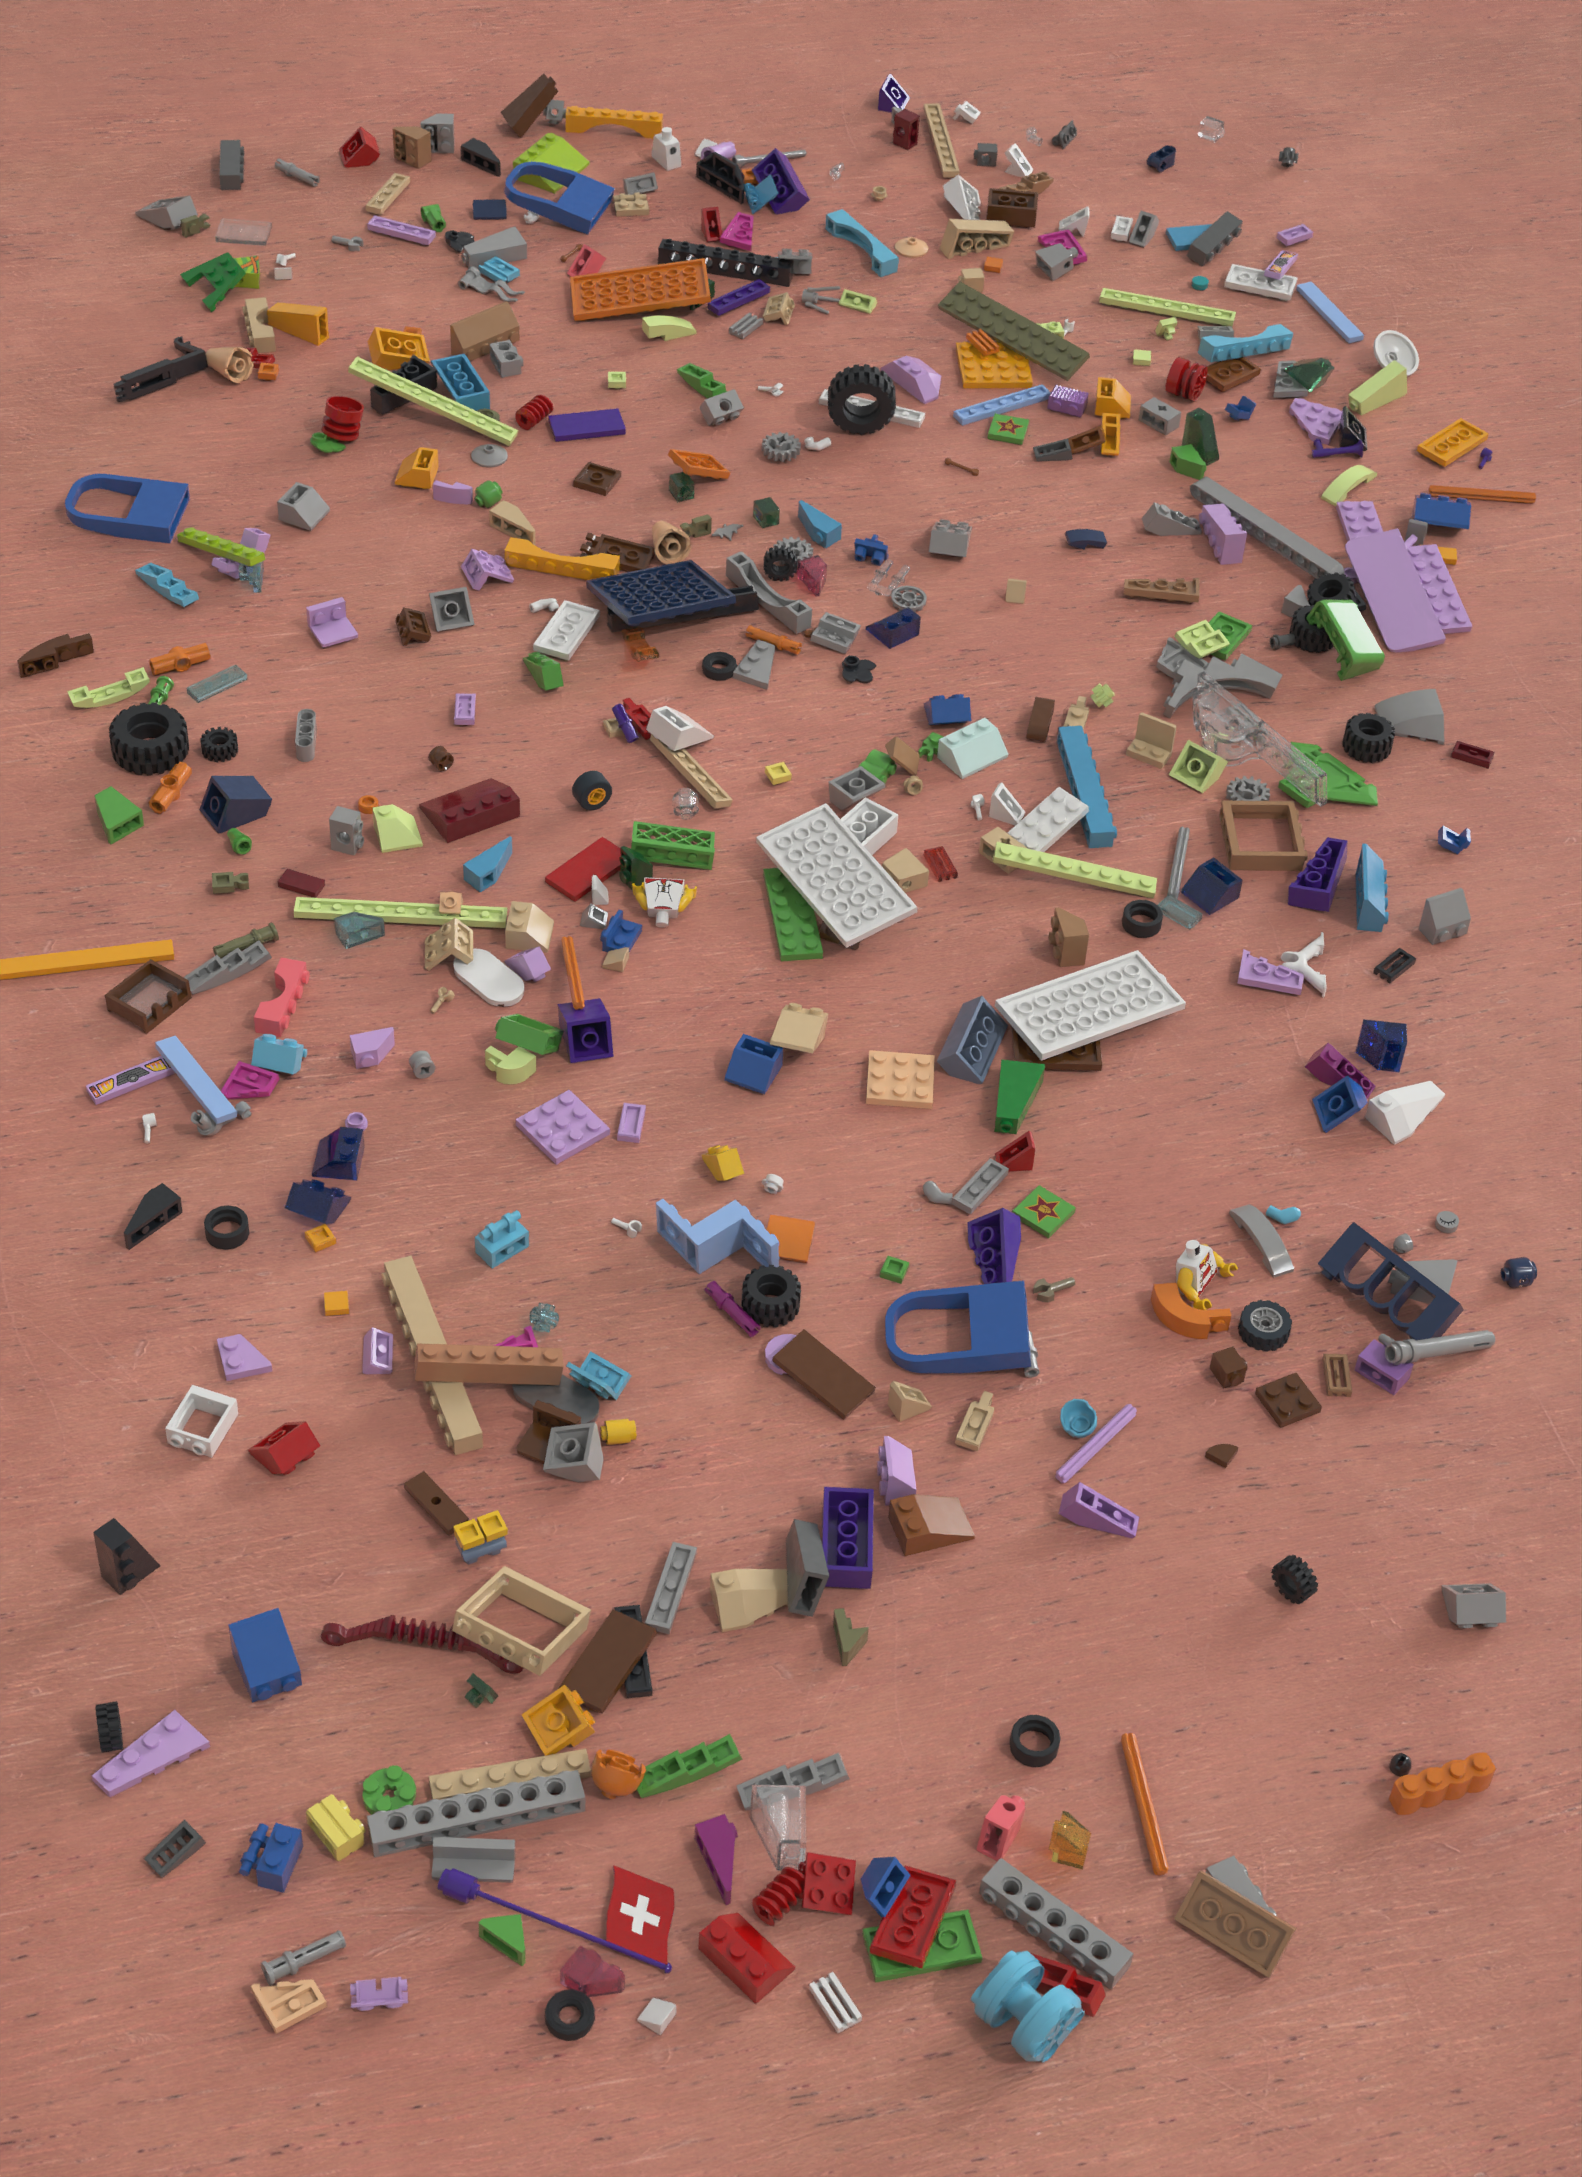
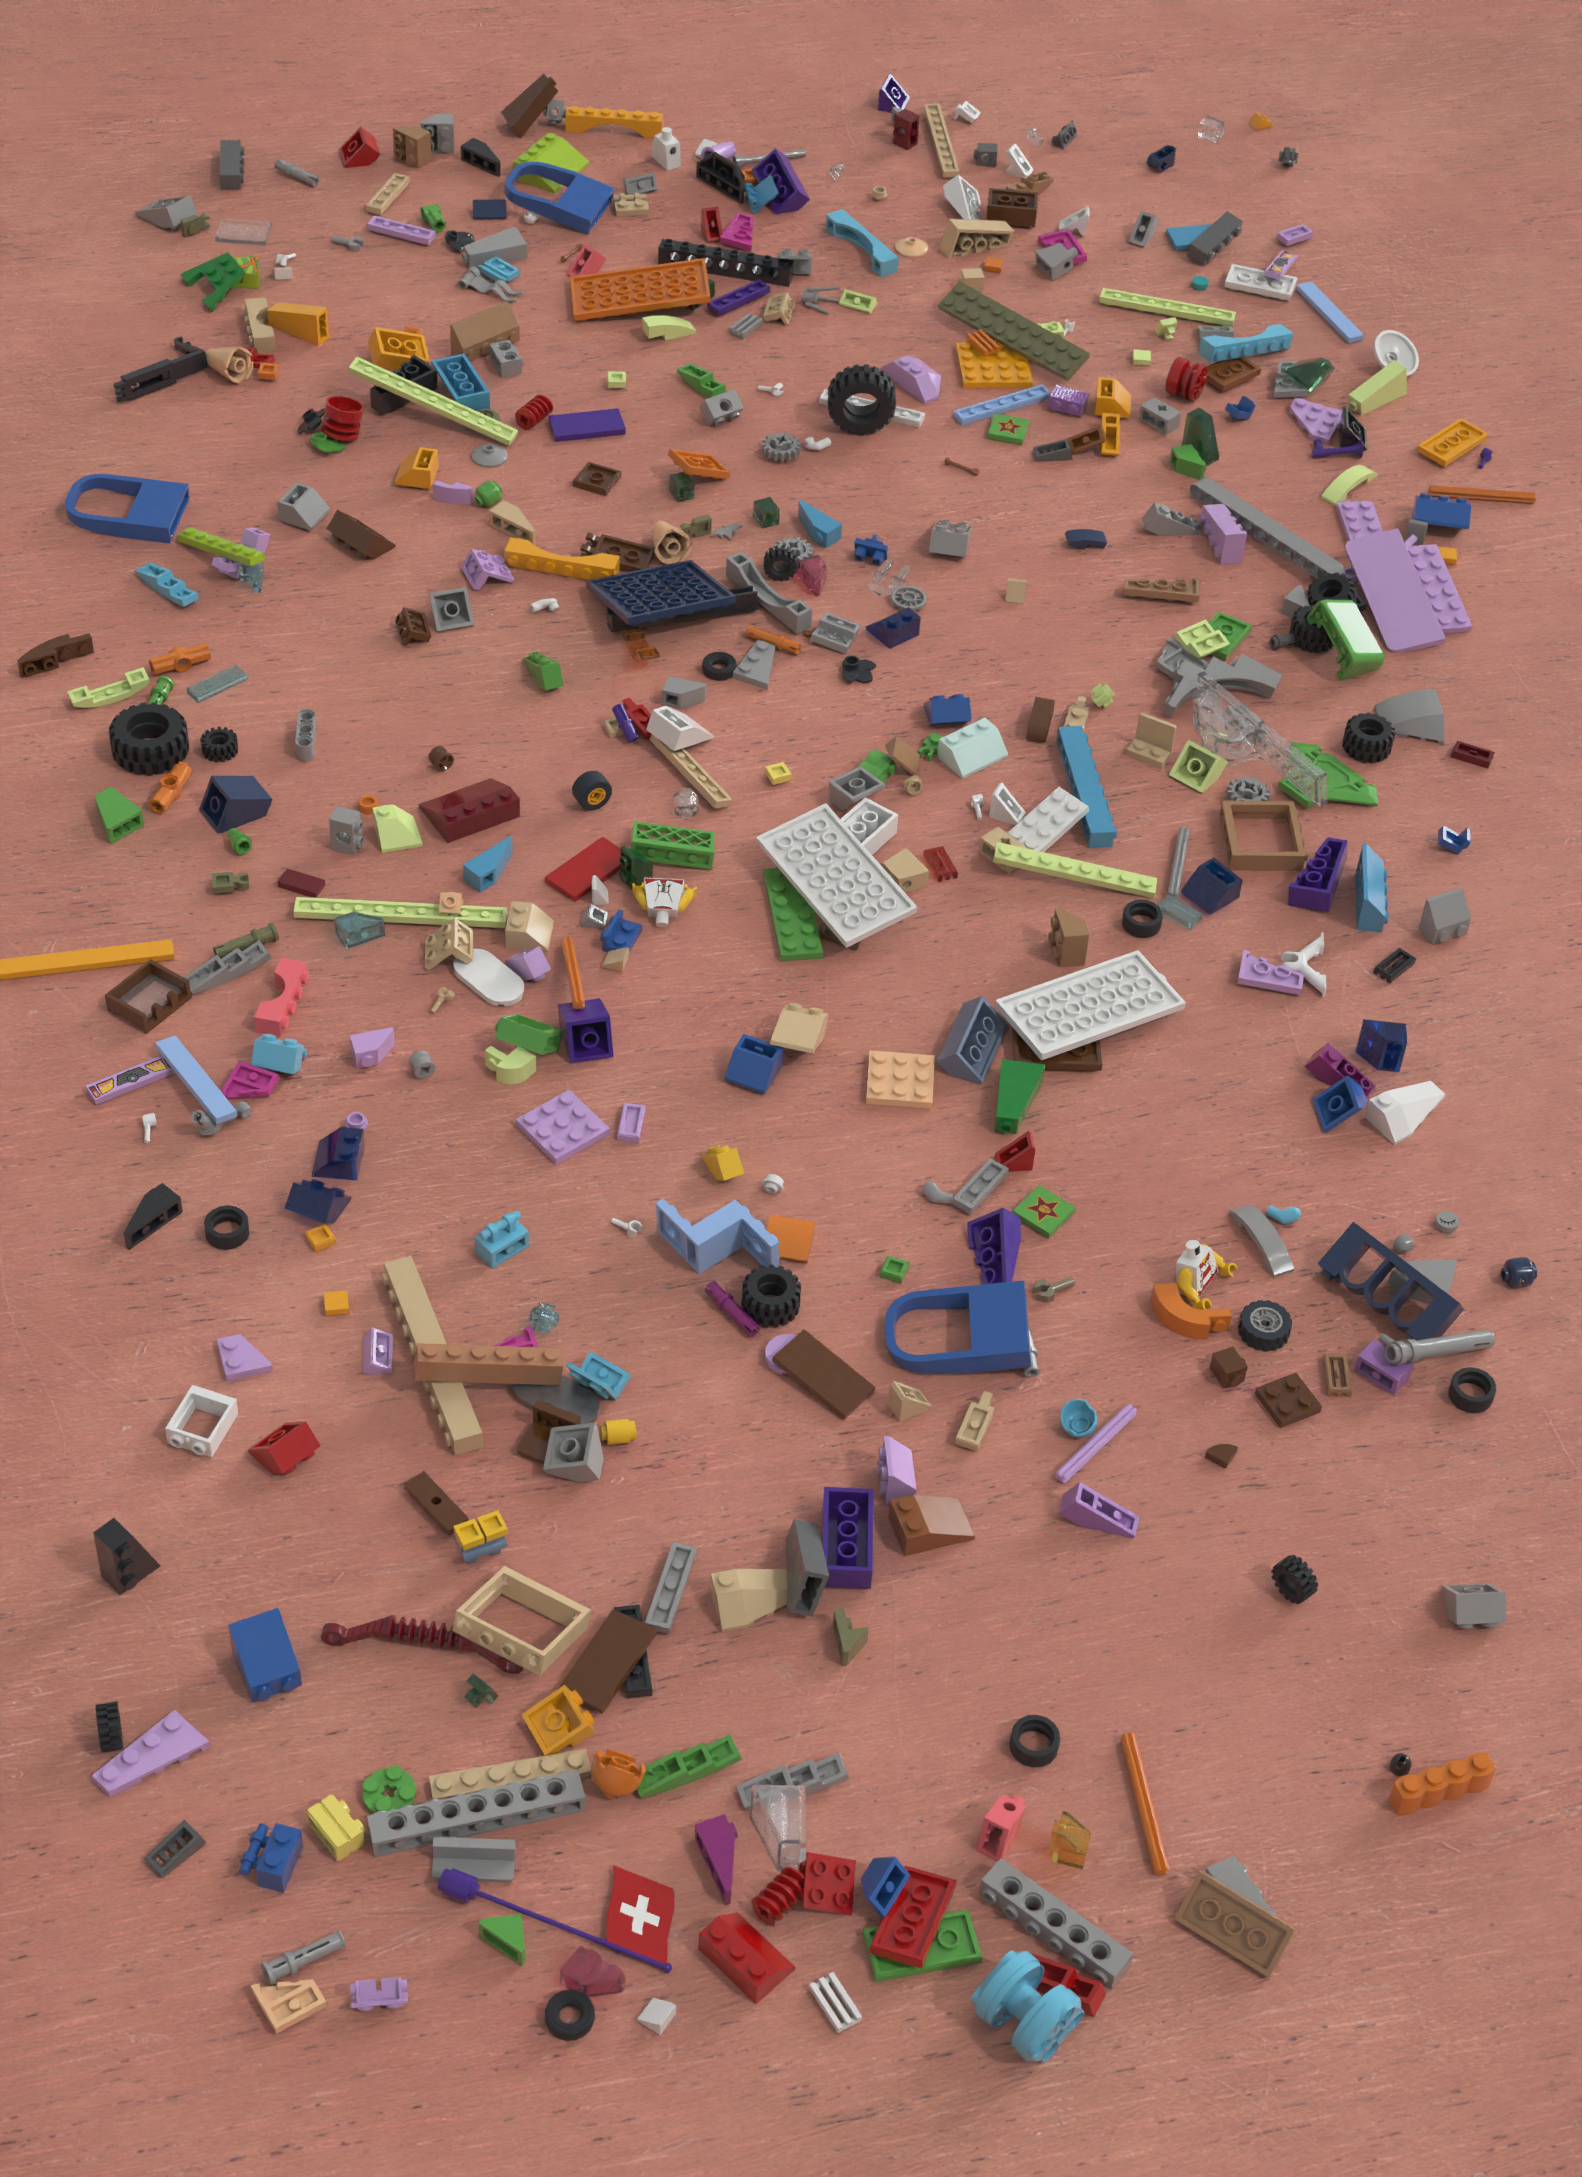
(312, 420): none -> black plate
(330, 622): lavender bracket -> none
(358, 536): none -> reddish brown slope
(465, 709): lavender plate -> none
(566, 630): white plate -> none
(682, 693): none -> light grey slope
(1121, 228): white plate -> none
(1260, 121): none -> light orange slope
(1466, 1402): none -> black tyre

